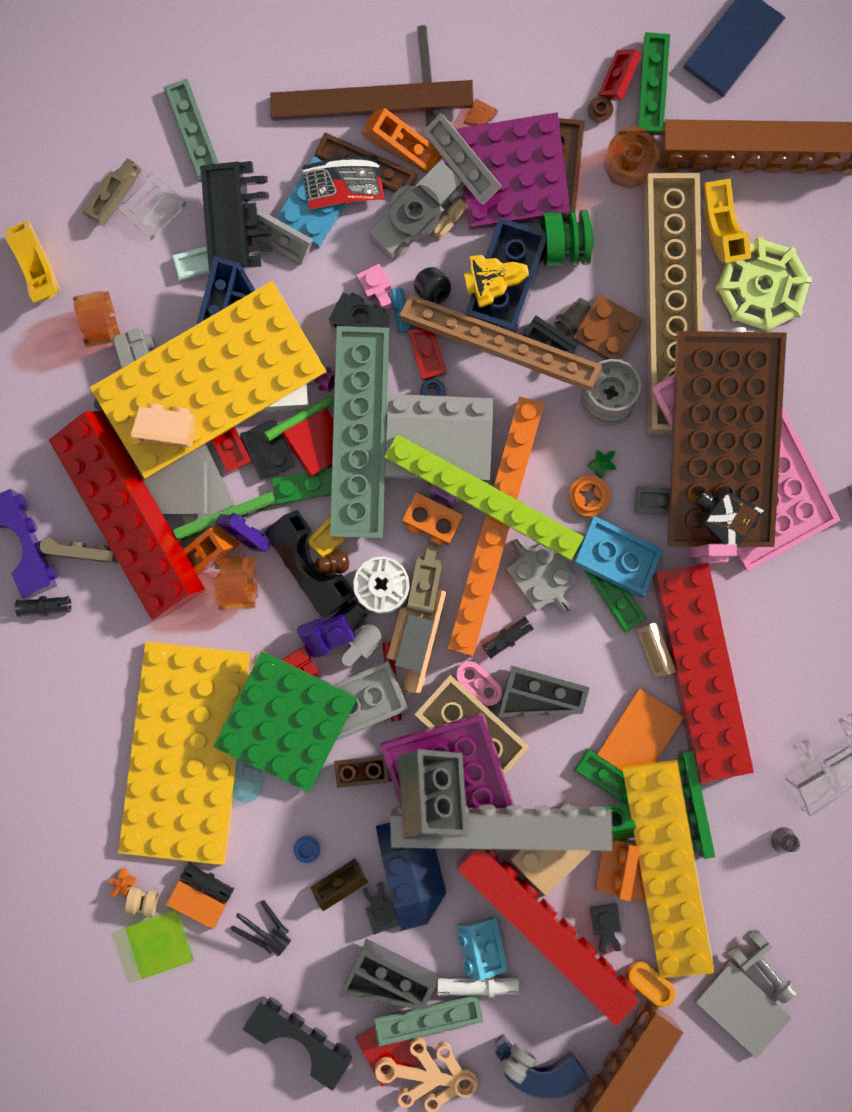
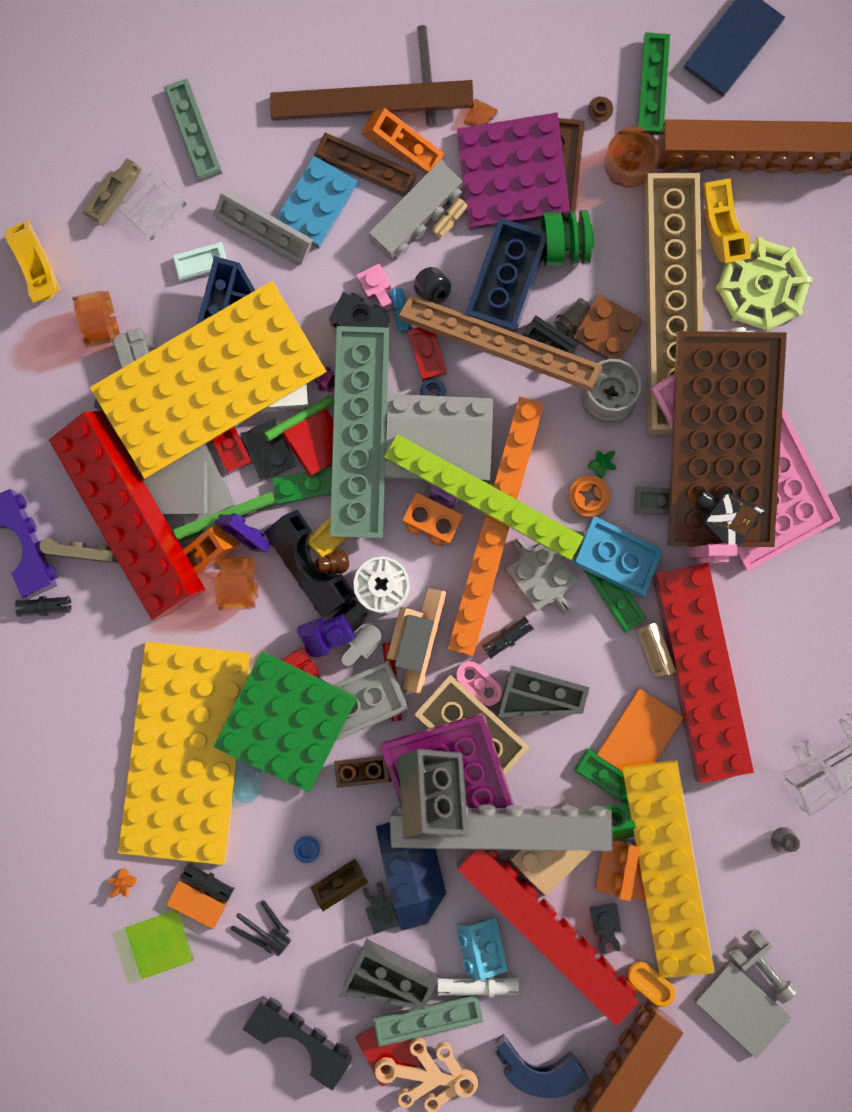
(141, 902): tan wheel -> none
(164, 426): light nougat slope -> none
(228, 215): black hinge -> none
(342, 181): sticker -> none
(414, 196): dark grey plate -> none
(424, 582): dark tan hinge -> none
(462, 159): light grey plate -> none
(491, 278): yellow rock -> none
(518, 1063): light grey wheel -> none
(619, 74): red plate -> none
(697, 815): green plate -> none

